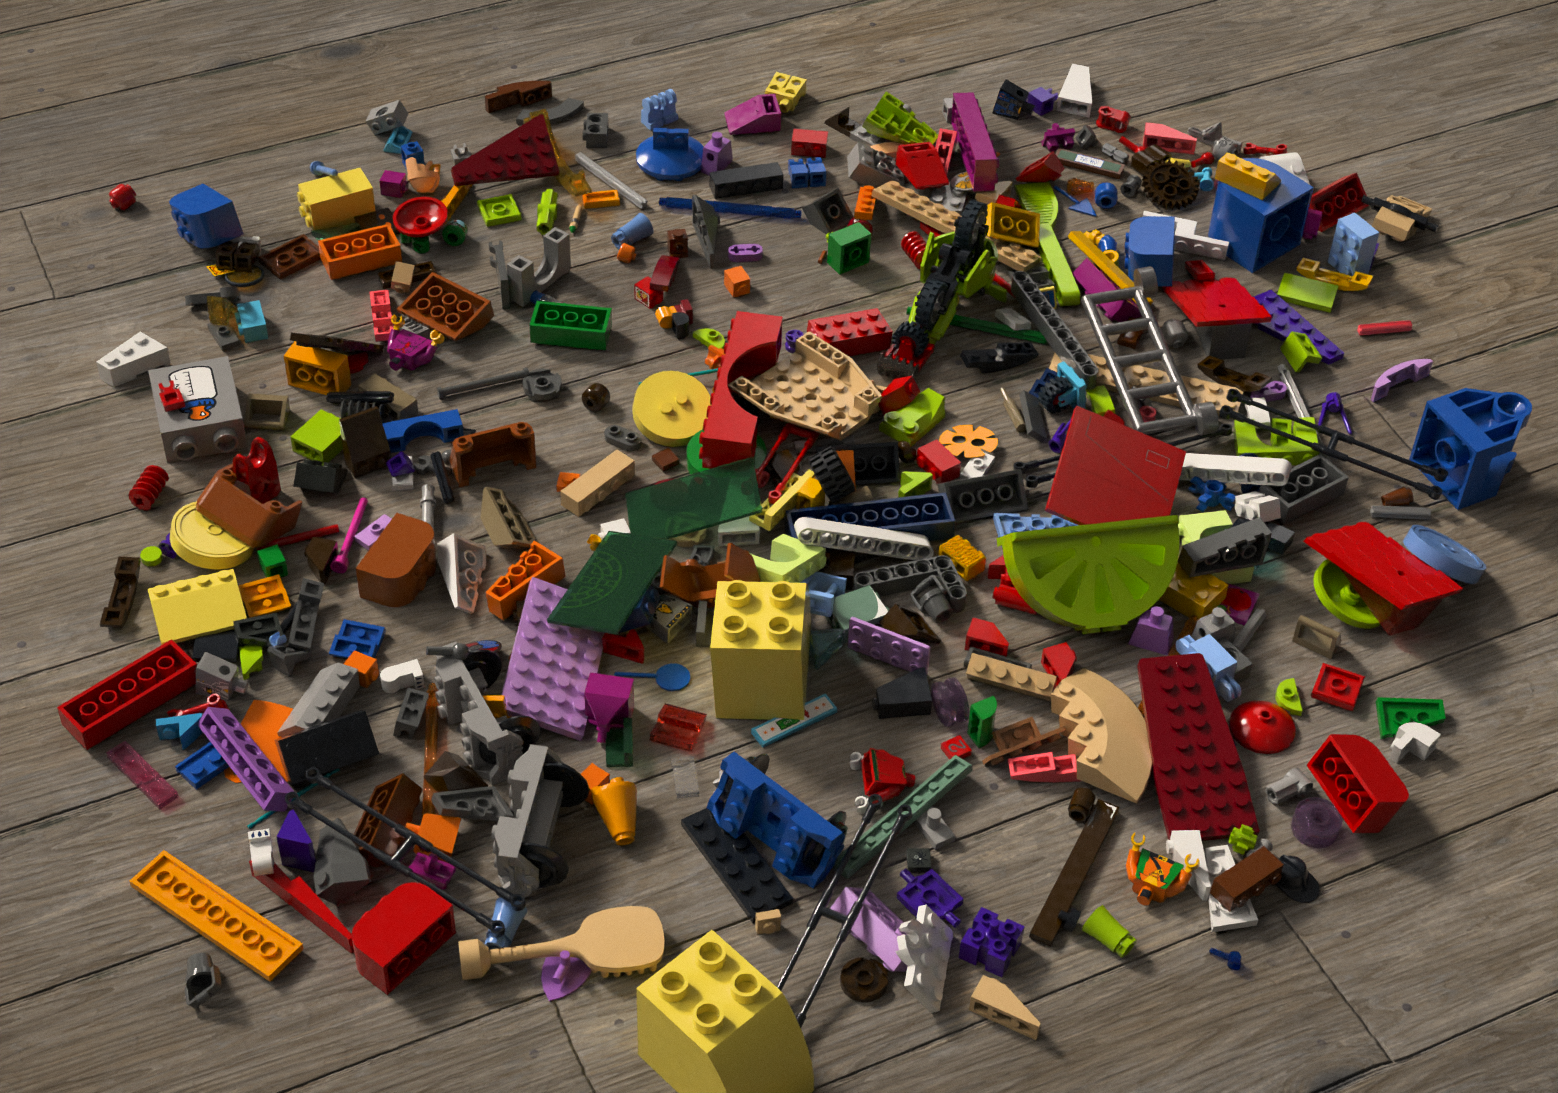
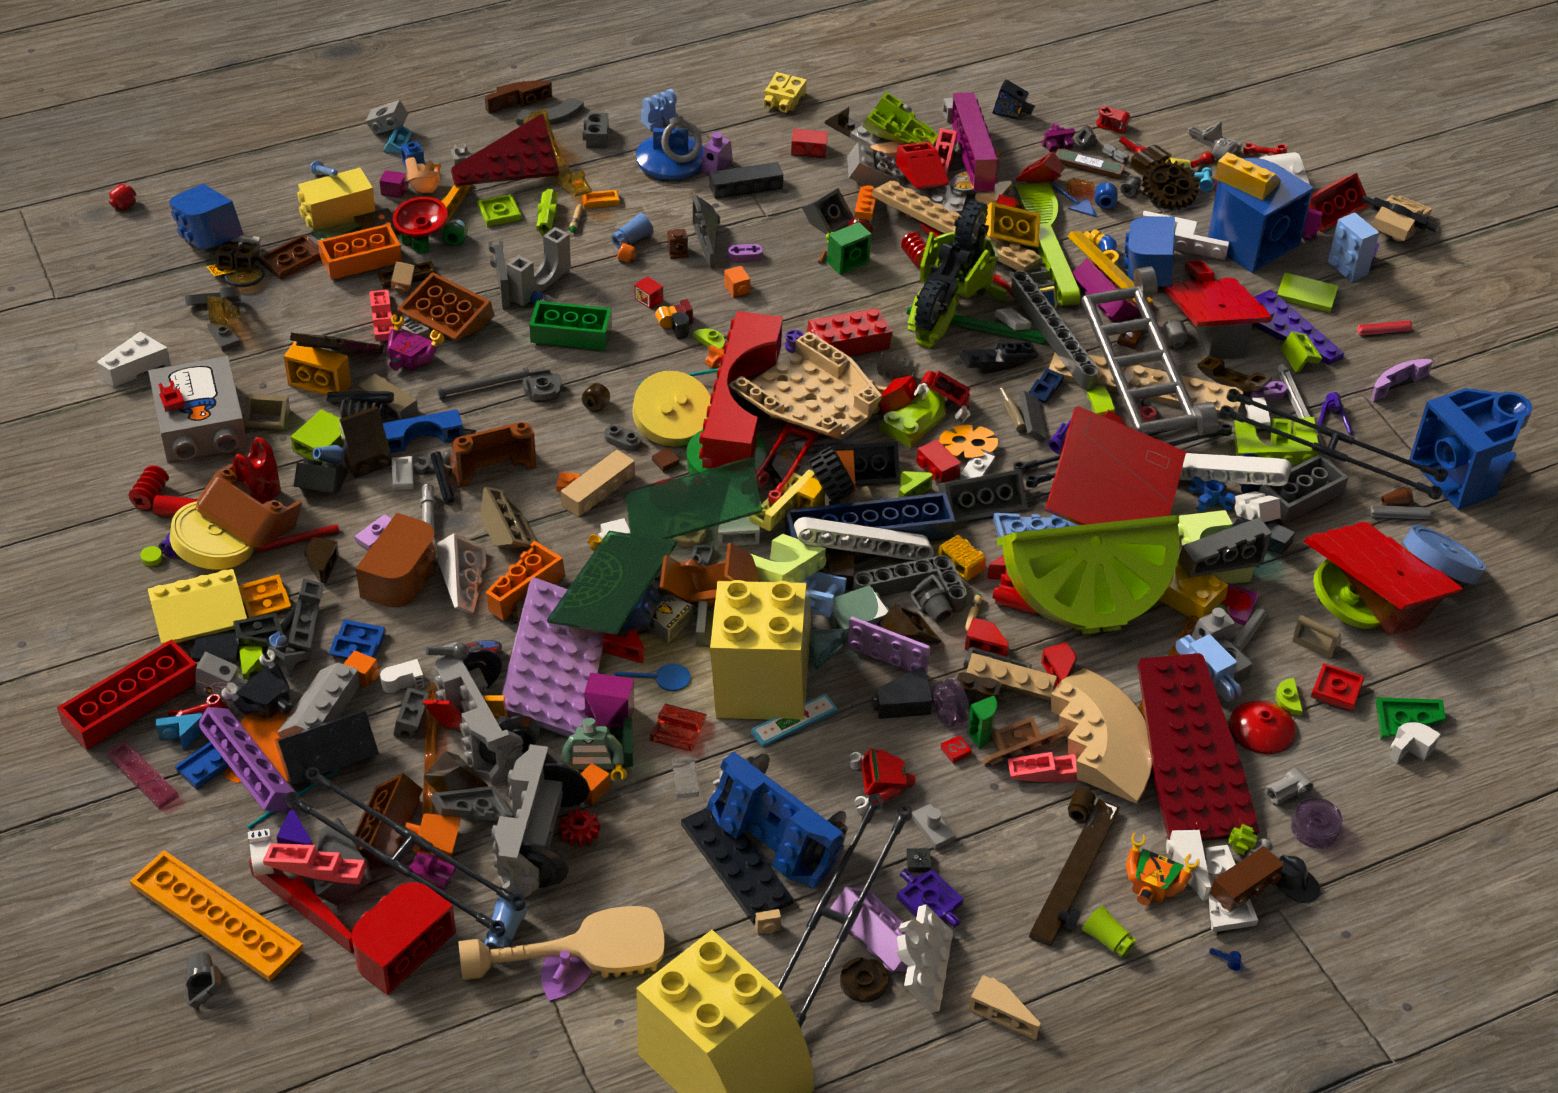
(123, 592): dark brown slope -> none
(169, 505): none -> red brick
(251, 321): medium azure brick -> none
(263, 693): none -> black torso
(272, 561): green brick -> none
(308, 862): none -> coral slope
(329, 454): none -> medium blue cone
(340, 562): dark pink piece -> none
(357, 361): red tile -> none
(400, 465): dark purple slope -> none
(444, 713): none -> red piece
(579, 827): none -> red gear
(594, 746): none -> sand green torso
(611, 180): light grey axle -> none
(617, 808): light orange cone -> none
(664, 273): dark red slope -> none
(678, 122): none -> light grey piece
(735, 208): clear blue piece -> none
(755, 116): magenta slope -> none
(812, 171): blue legs -> none
(905, 452): dark brown plate -> none
(911, 343): plate -> none
(919, 800): sand green tile -> none
(948, 388): none -> red torso
(977, 600): none -> tan piece
(979, 688): none -> dark brown brick
(991, 942): dark purple brick -> none
(1042, 100): dark purple brick -> none
(1063, 391): plate -> none
(1076, 92): white slope -> none
(1153, 631): medium lavender torso -> none
(1168, 139): coral slope -> none
(1312, 270): yellow slope -> none
(1358, 782): red brick -> none

